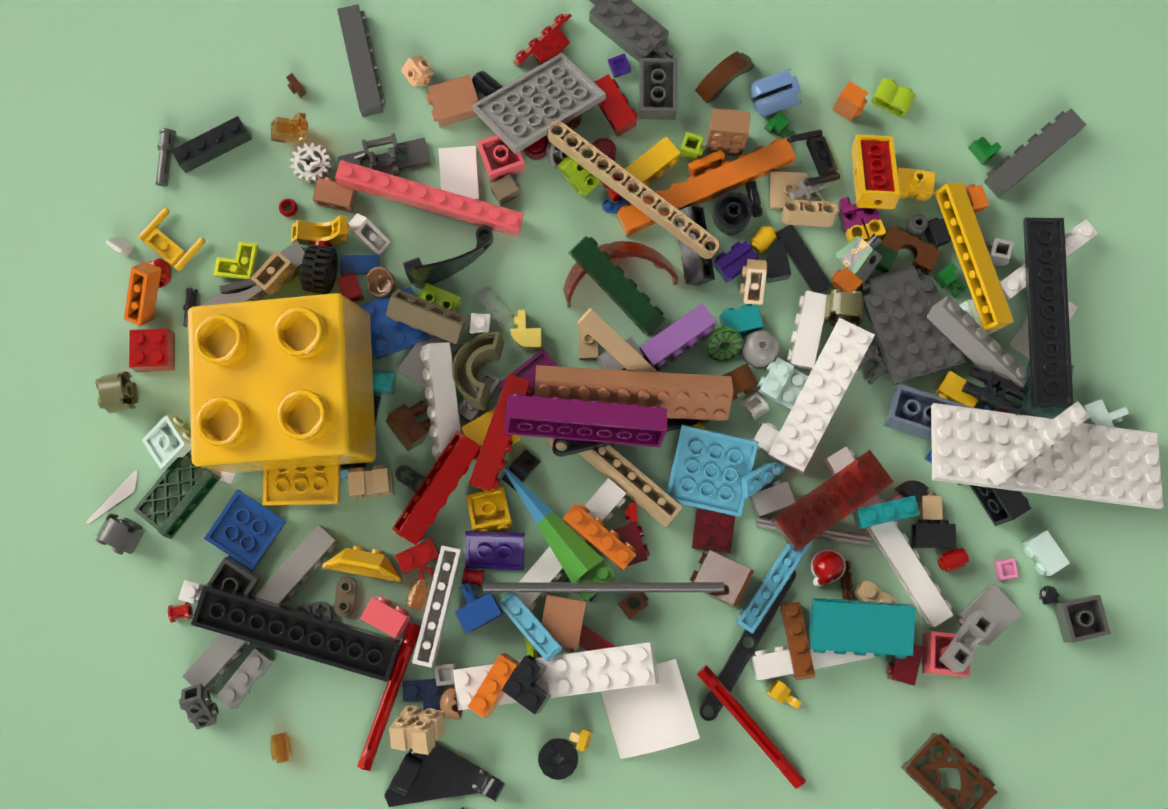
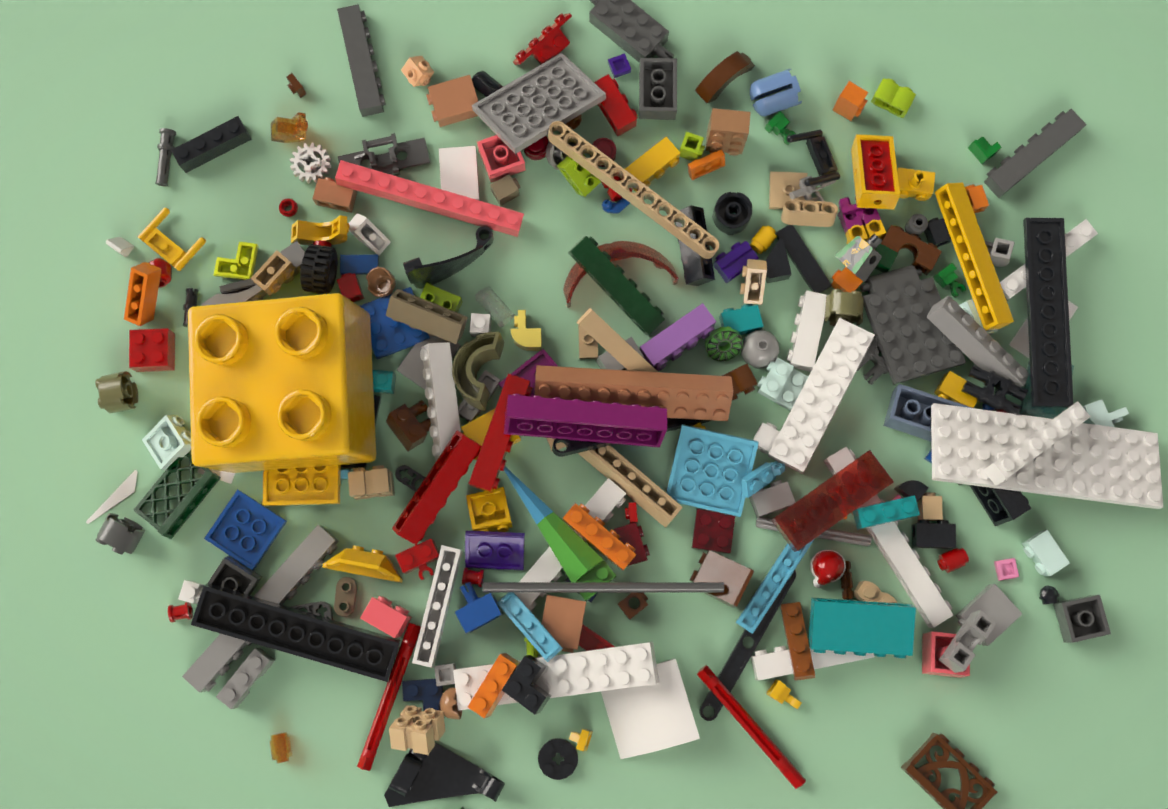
(198, 706): dark grey brick -> none
(417, 594): clear orange brick -> none
(522, 467): black slope -> none
(713, 182): orange brick -> none
(754, 197): black axle -> none
(755, 406): white slope -> none
(905, 669): dark red brick -> none

